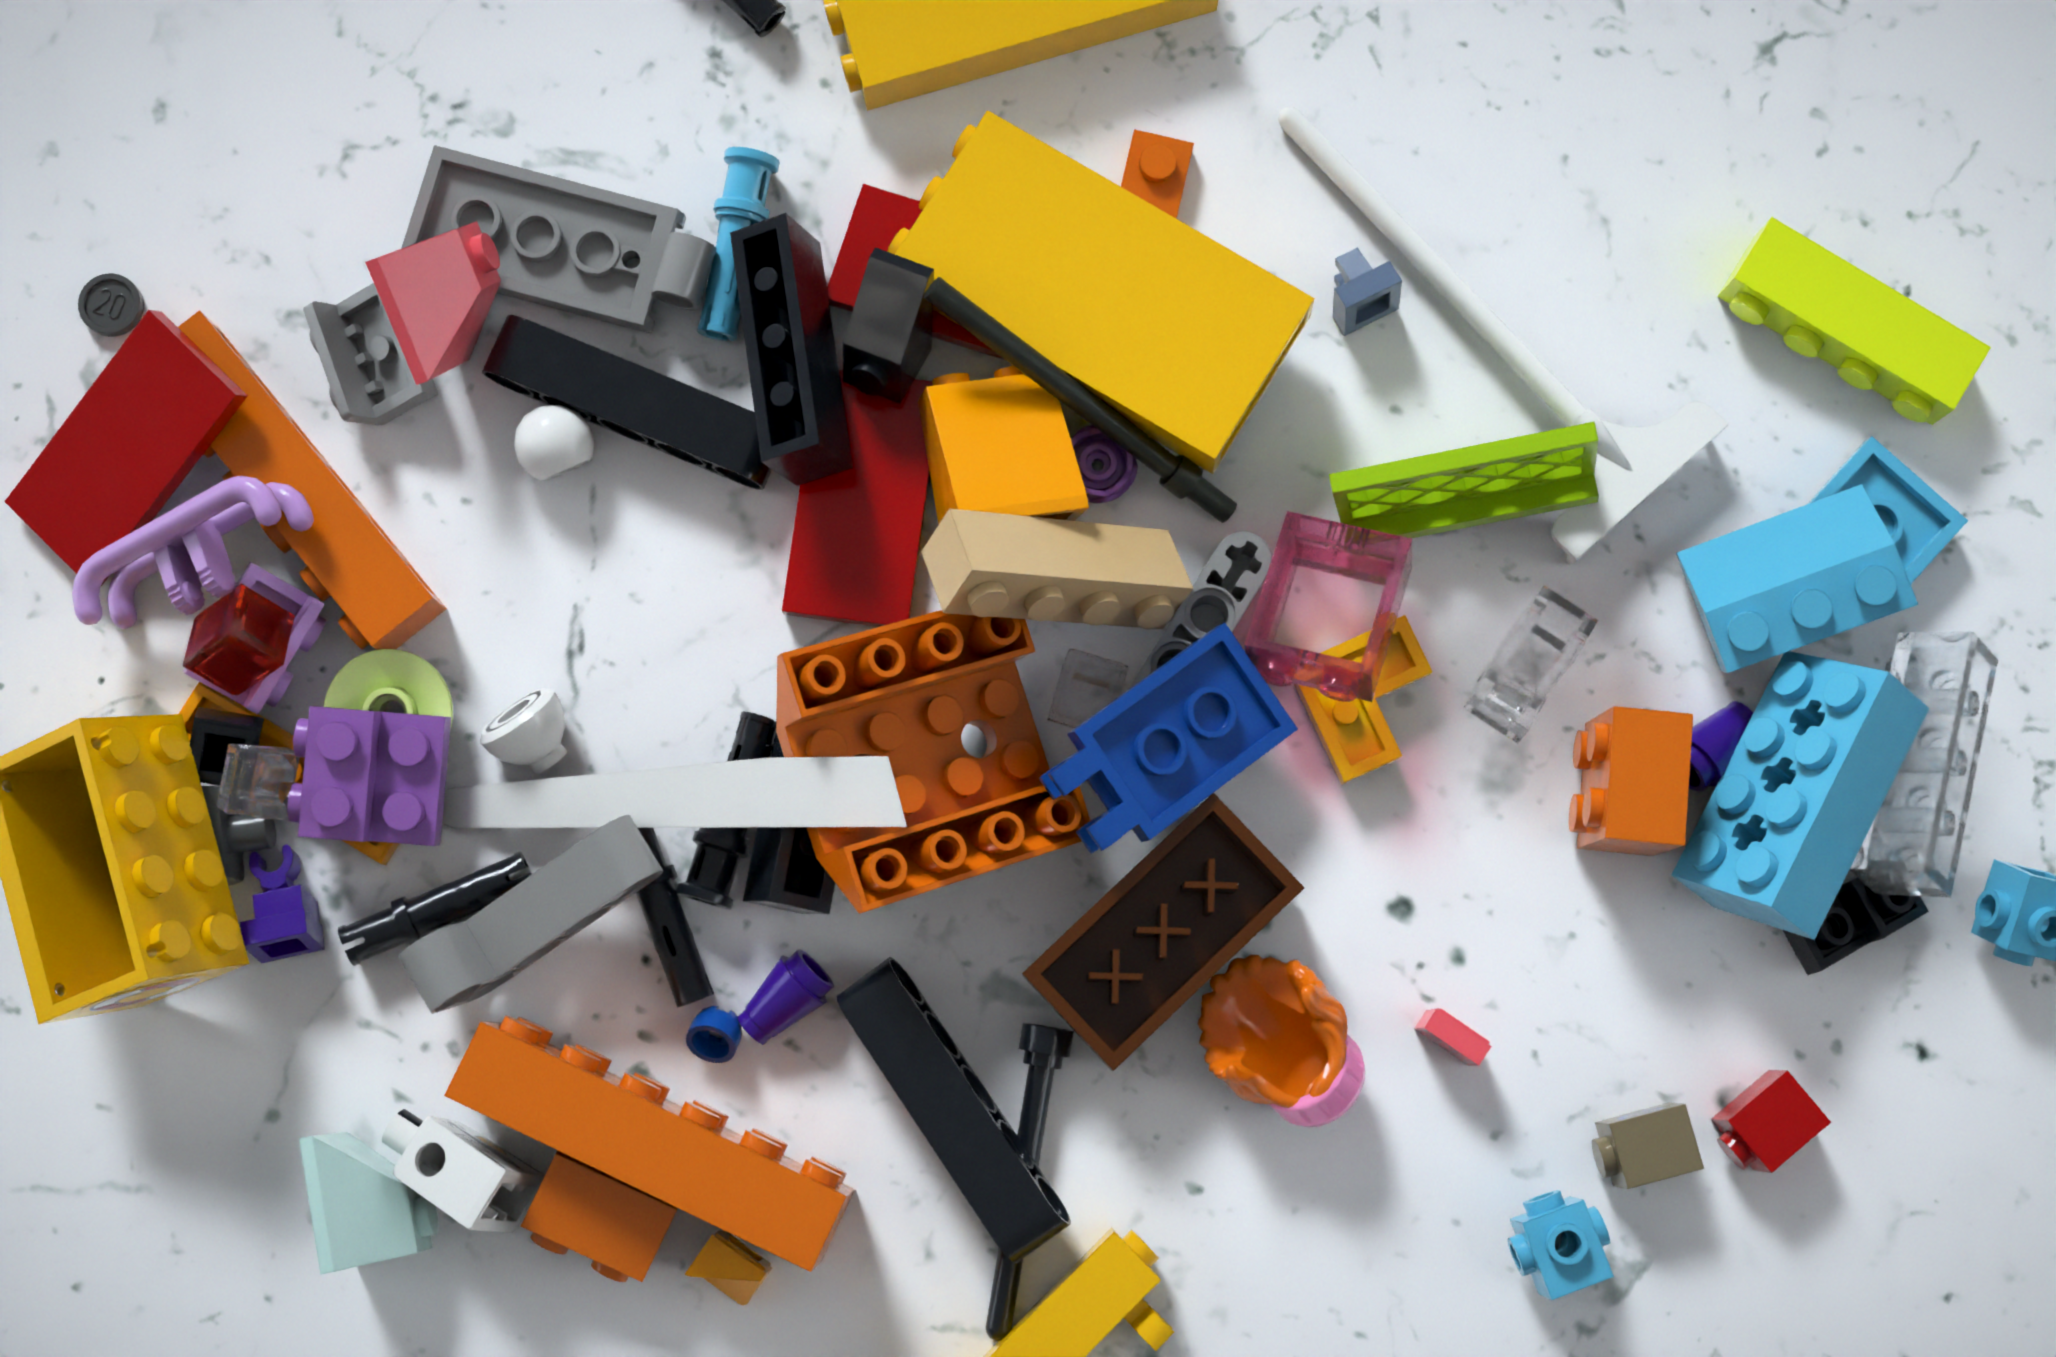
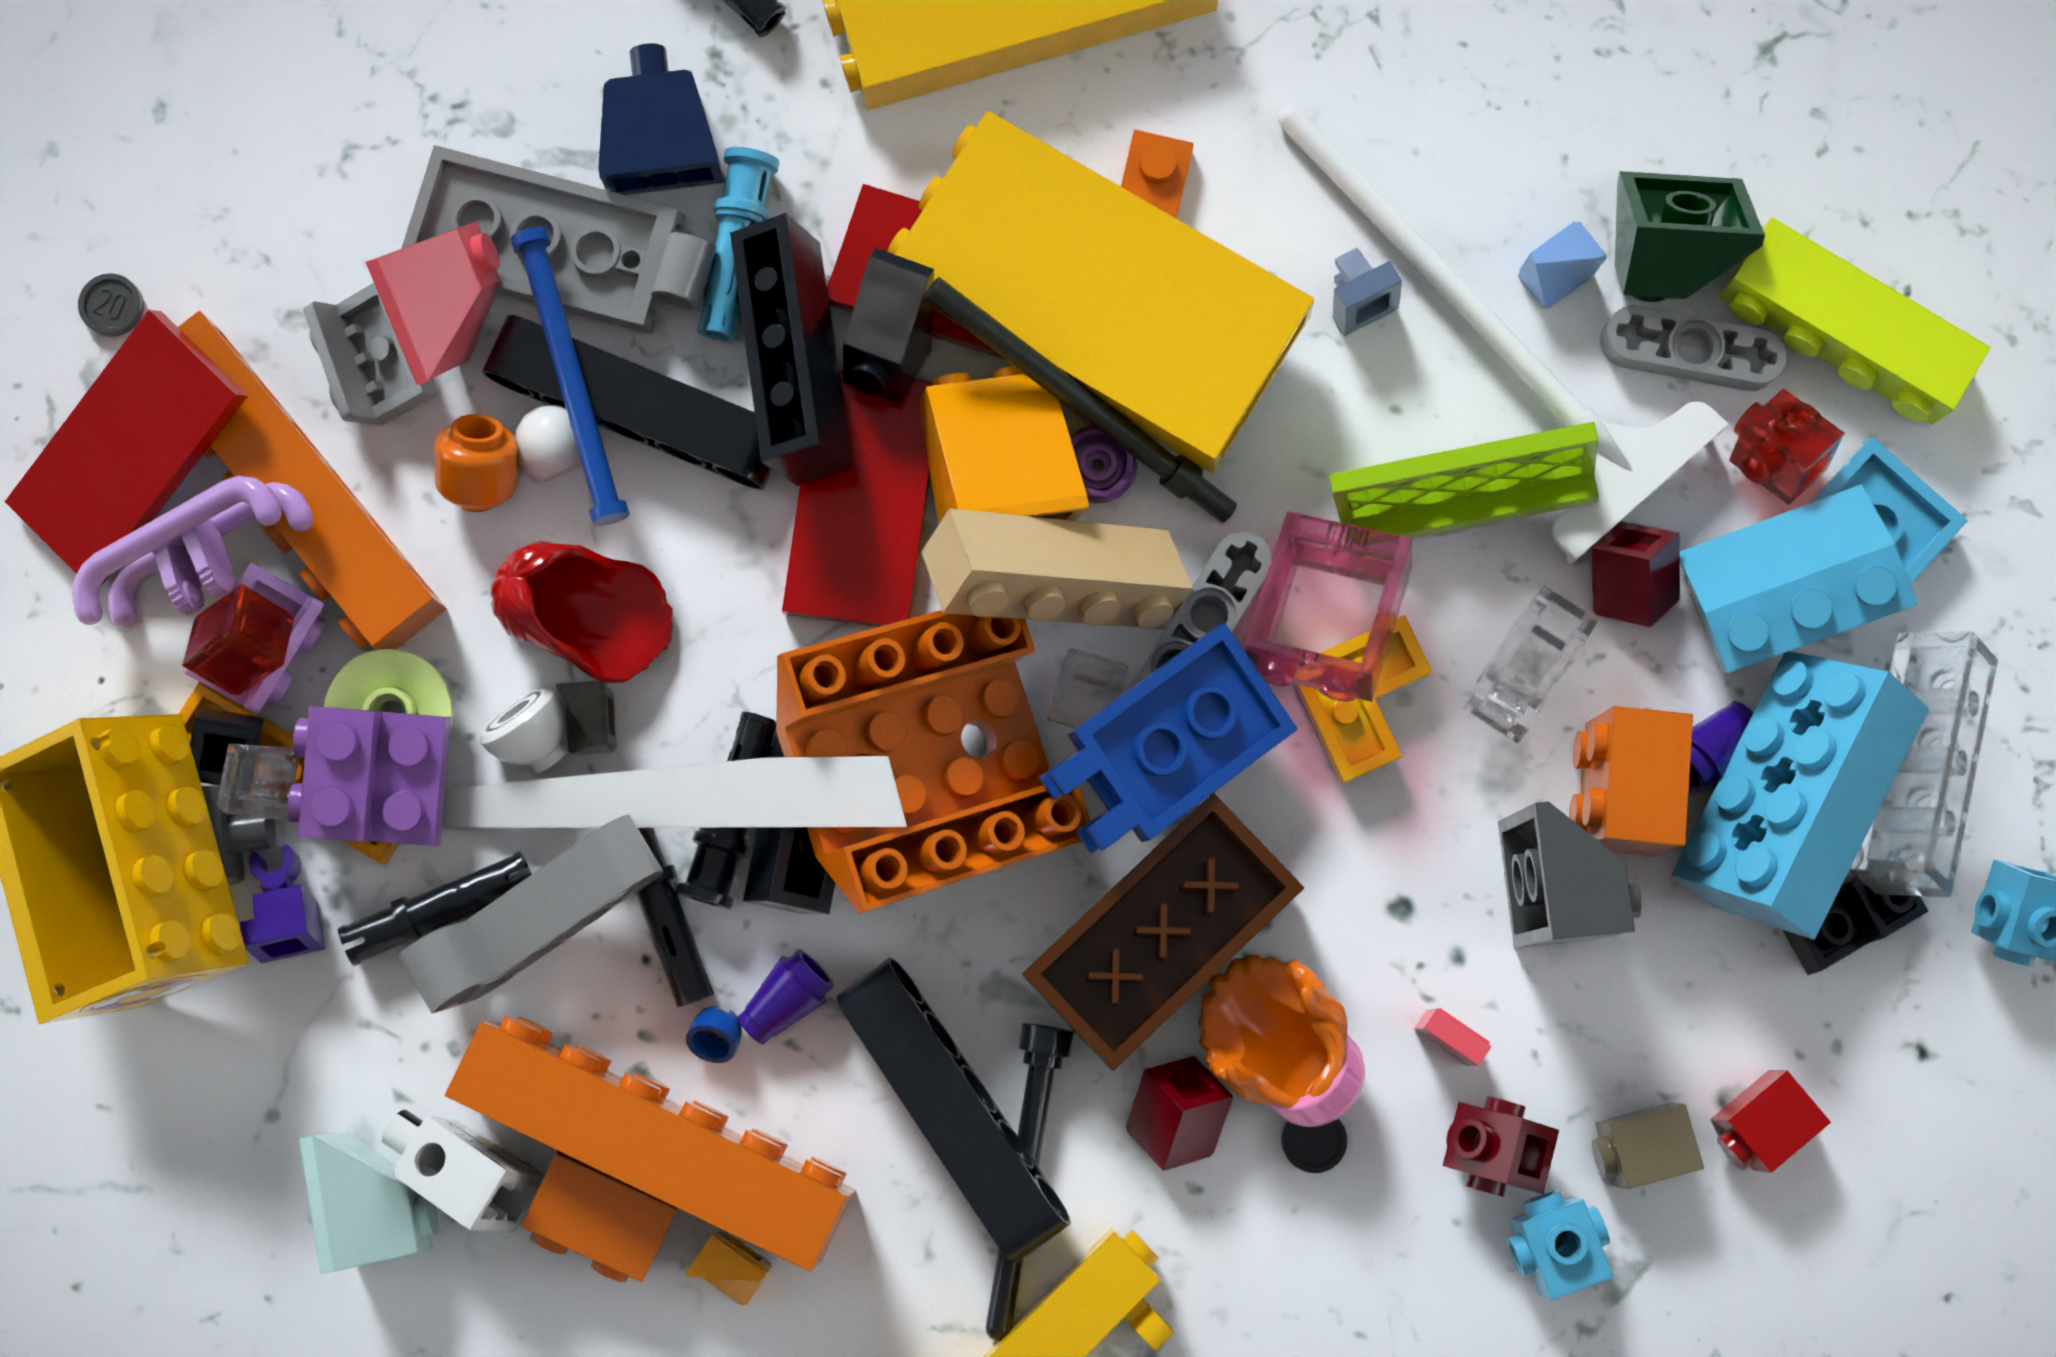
(476, 463): none -> orange head
(532, 246): none -> blue bar
(583, 608): none -> red hair
(589, 717): none -> clear smoke slope
(655, 129): none -> dark blue torso
(1178, 1112): none -> dark red panel
(1314, 1147): none -> black piece
(1499, 1147): none -> dark red brick
(1561, 264): none -> light blue slope
(1563, 881): none -> dark grey slope
(1636, 573): none -> dark red panel
(1680, 232): none -> dark green slope
(1735, 370): none -> light grey beam
(1784, 445): none -> clear red brick

